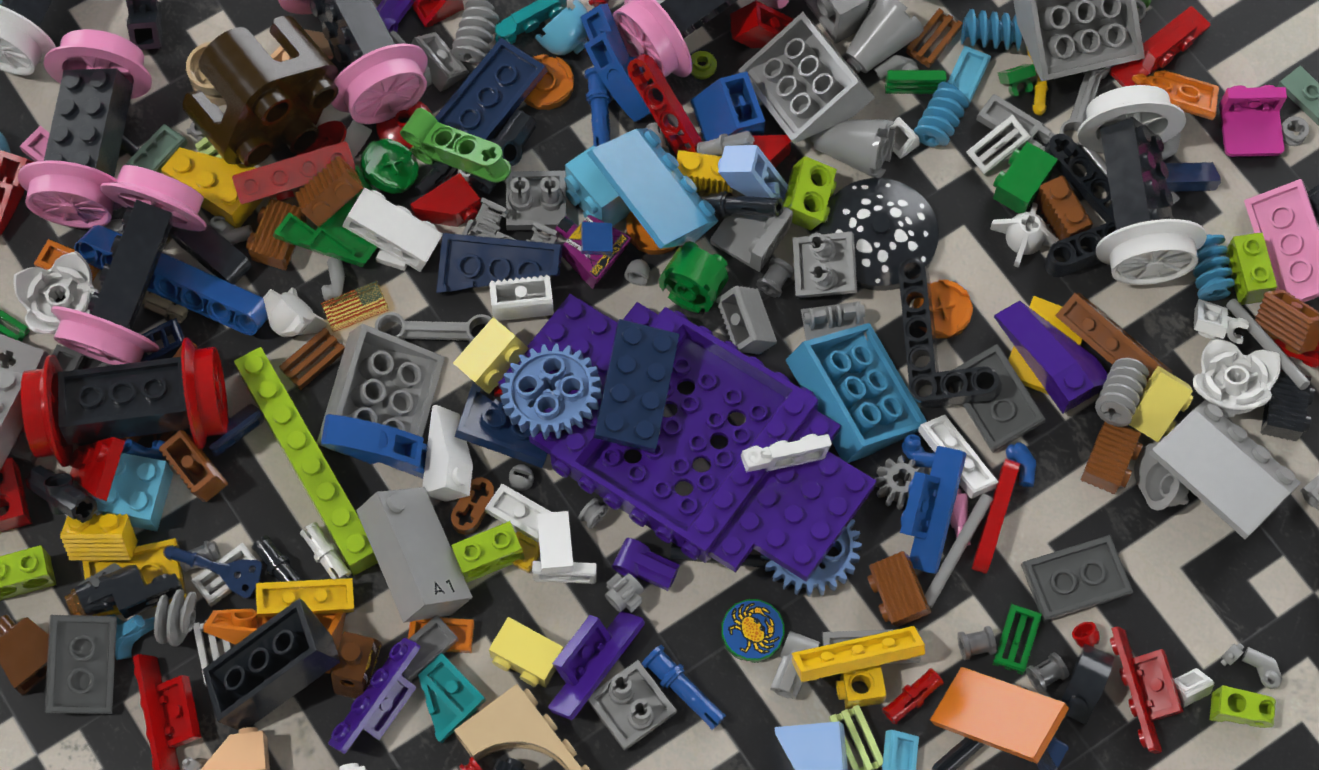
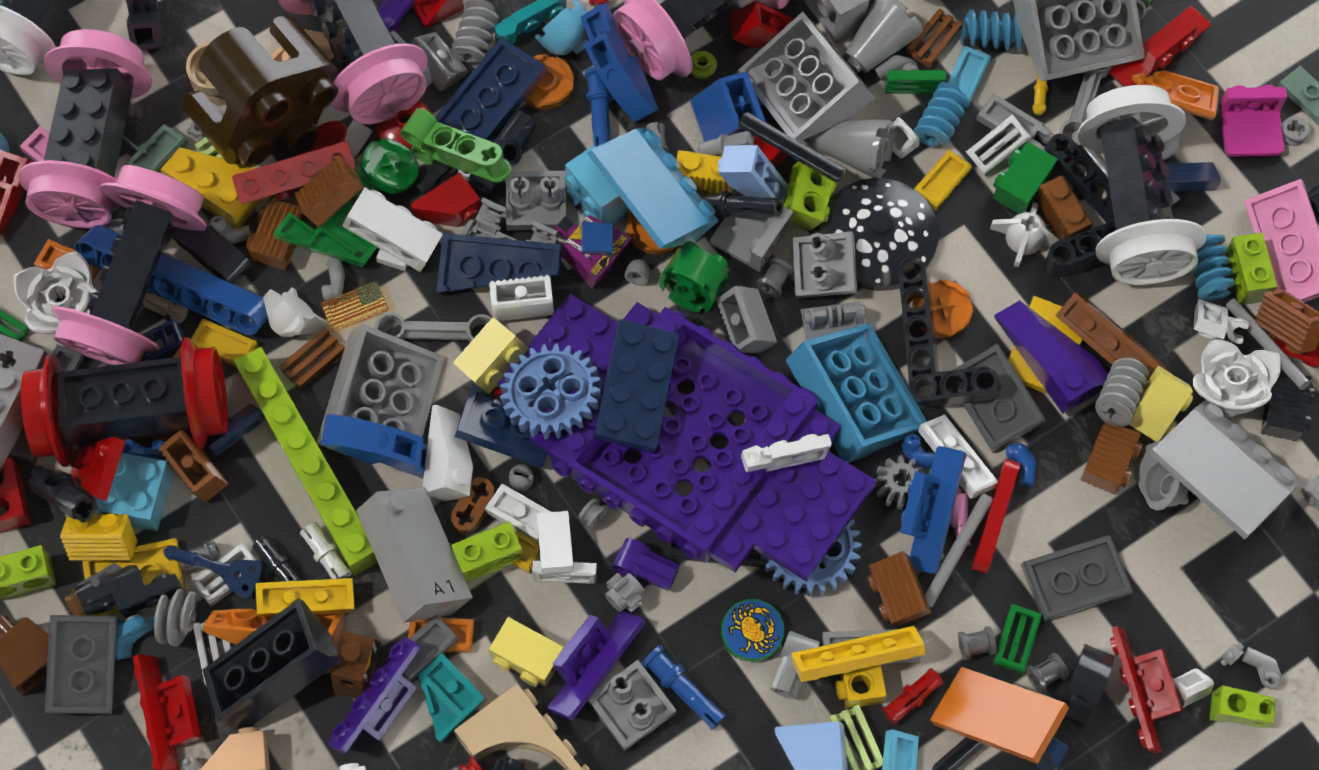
(228, 343): none -> yellow tile
(669, 105): red beam -> none
(791, 147): none -> black axle
(943, 179): none -> yellow tile
(1018, 75): green tile -> none
(1086, 634): red hinge -> none

